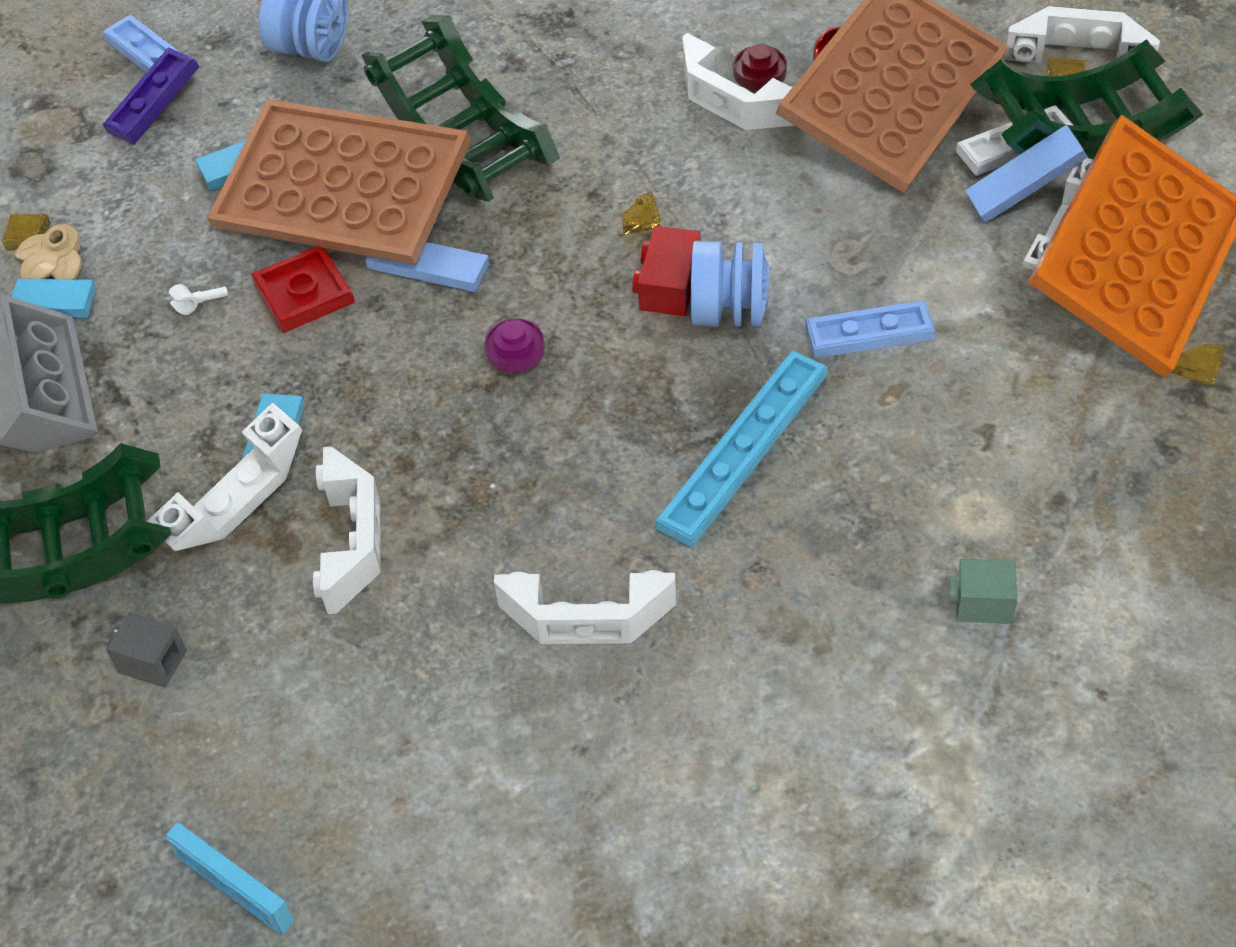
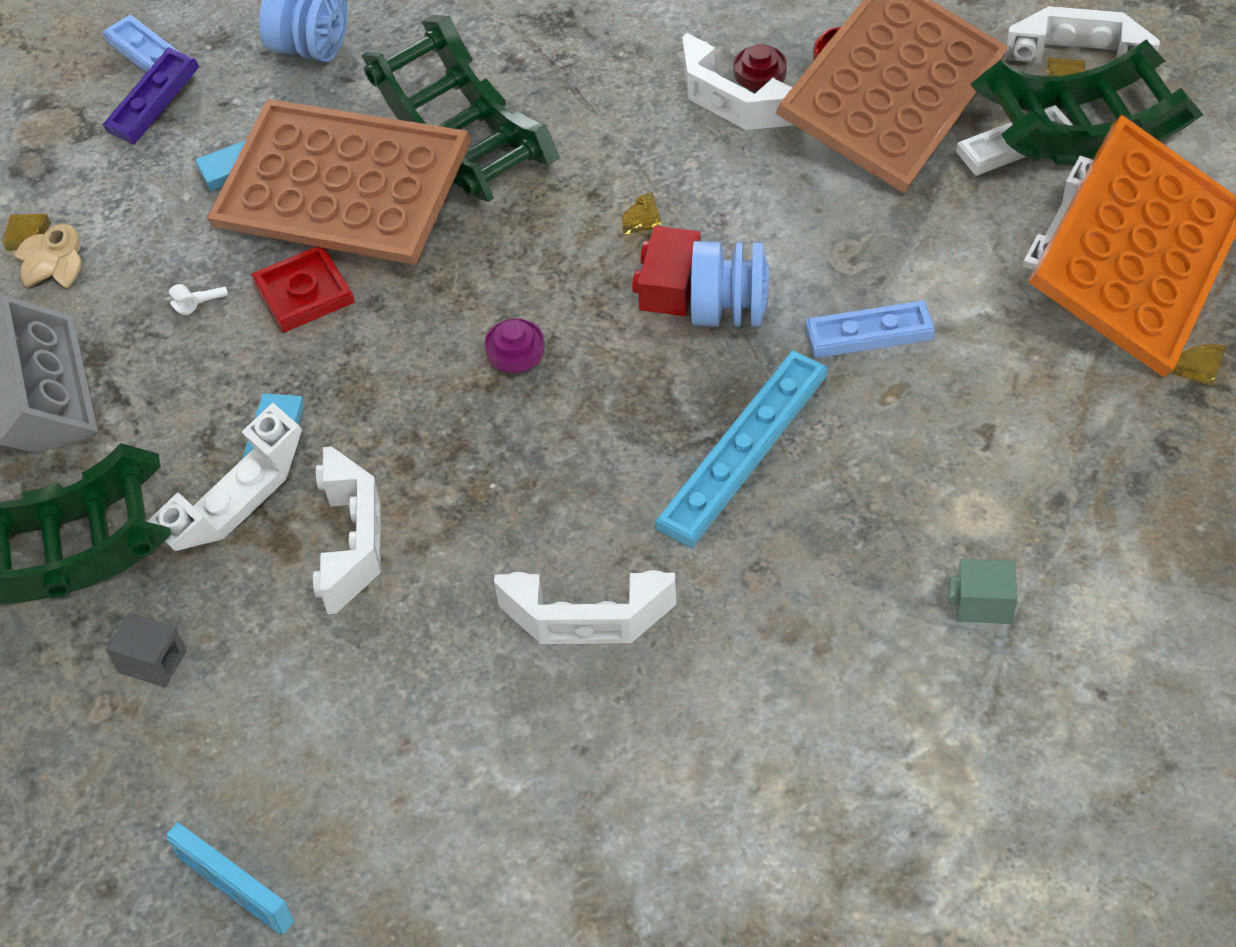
(60, 295): medium azure tile -> none
(439, 266): light blue tile -> none
(1026, 173): light blue tile -> none

